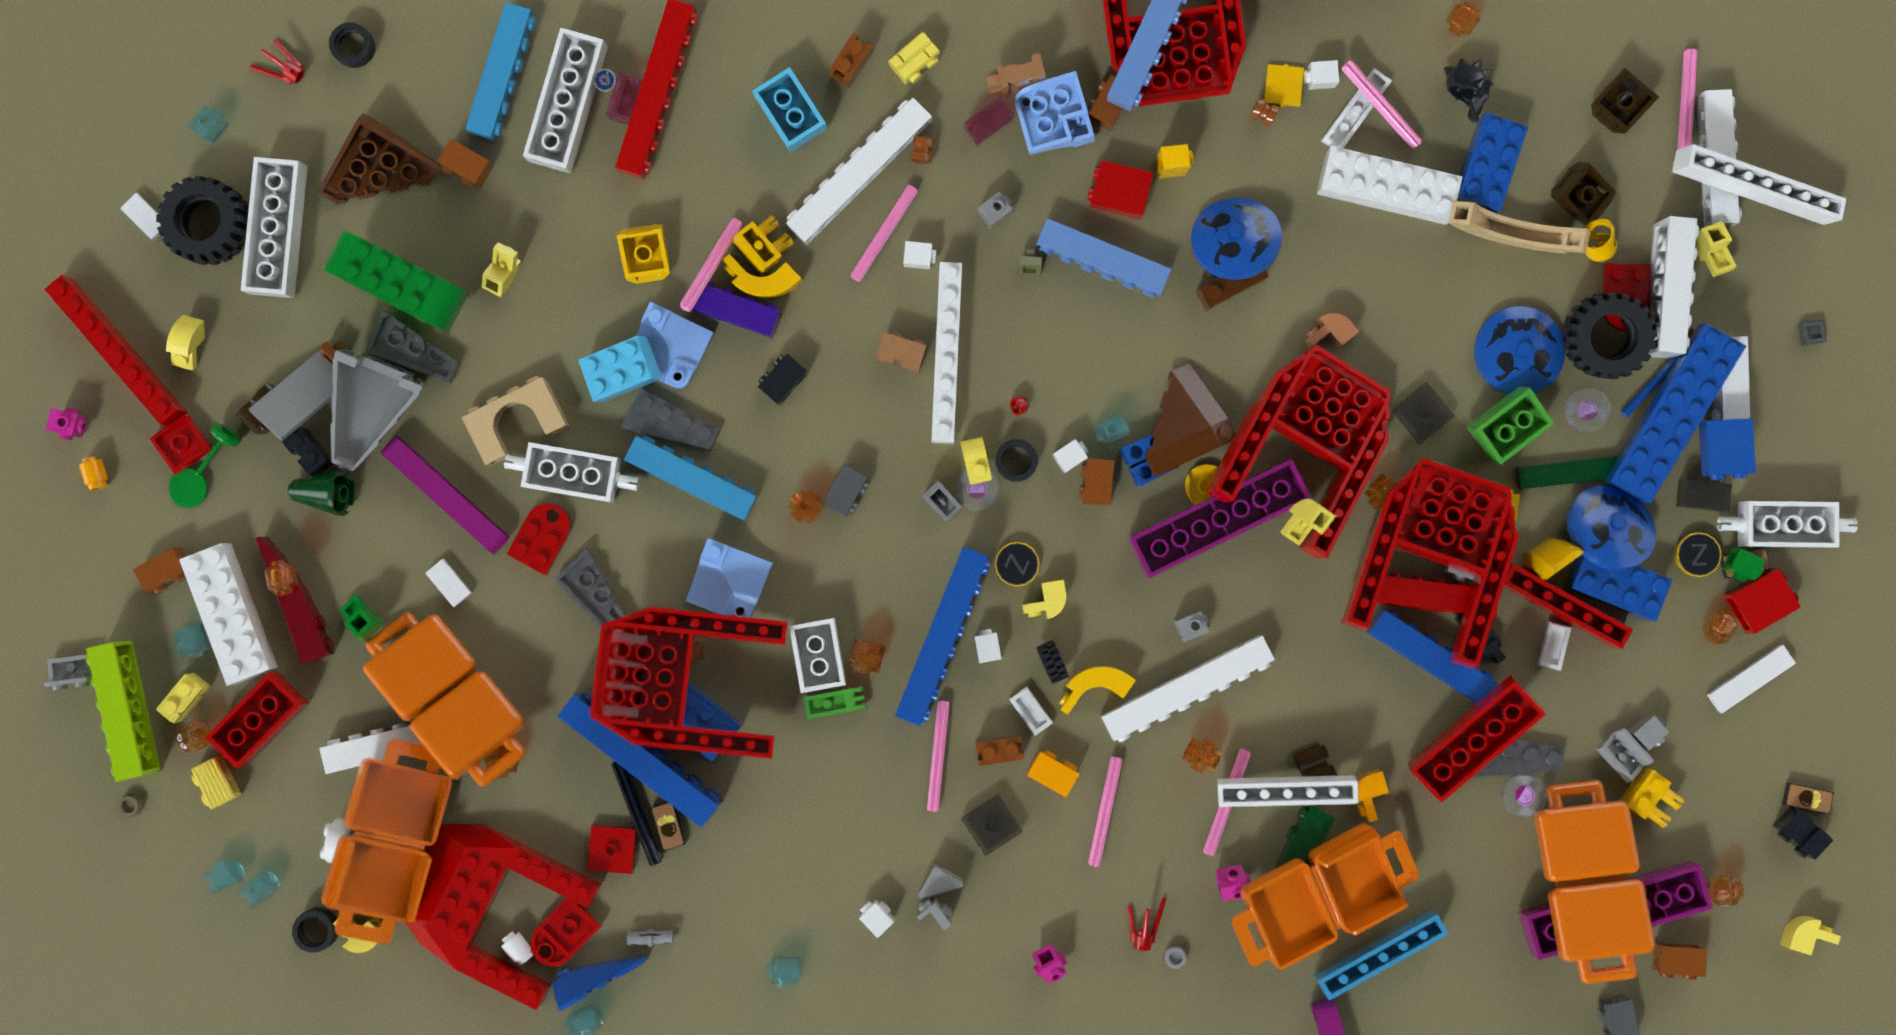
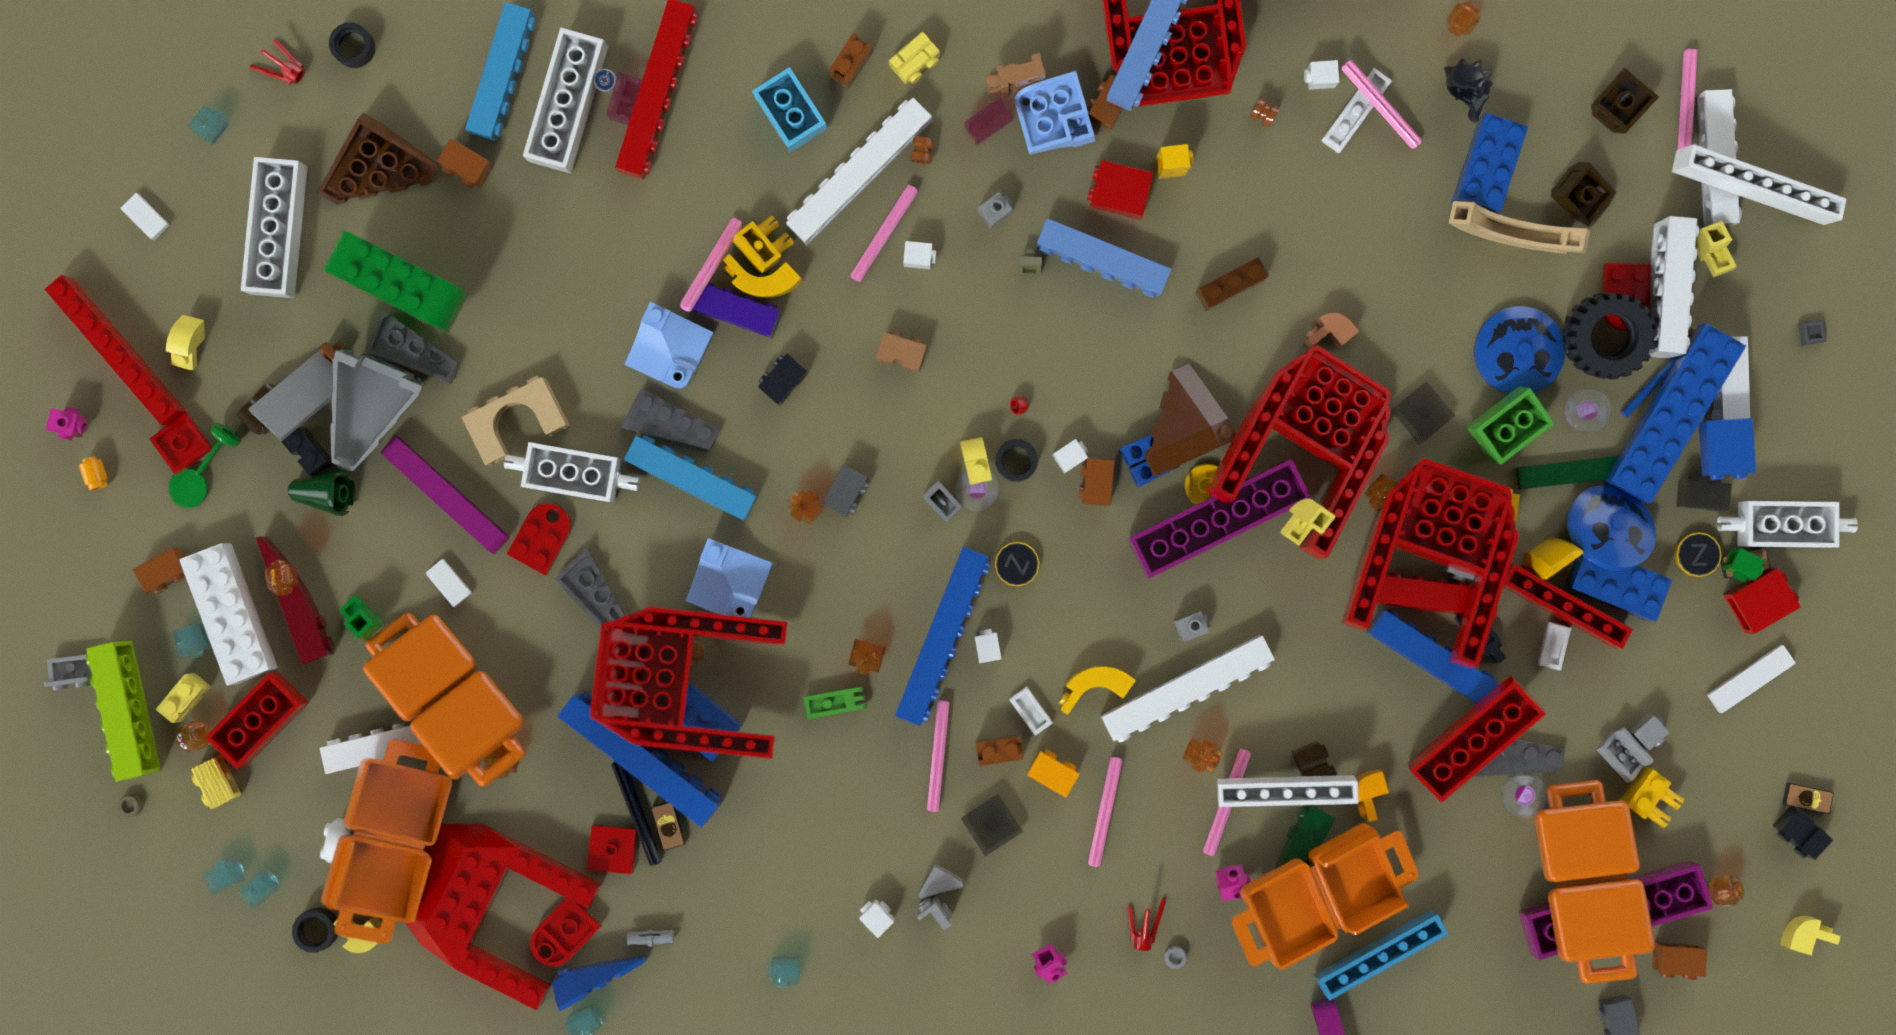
(178, 209): black tyre -> none
(501, 271): light yellow brick -> none
(516, 948): white brick -> none
(620, 369): medium azure brick -> none
(643, 253): yellow slope -> none
(817, 655): white brick -> none
(946, 353): white brick -> none
(1052, 662): black tyre -> none
(1053, 600): light yellow brick -> none
(1111, 429): clear light blue brick -> none
(1236, 238): blue dish -> none
(1284, 85): yellow piece -> none
(1388, 185): white brick -> none
(1607, 245): yellow helmet -> none
(1720, 627): clear orange head -> none

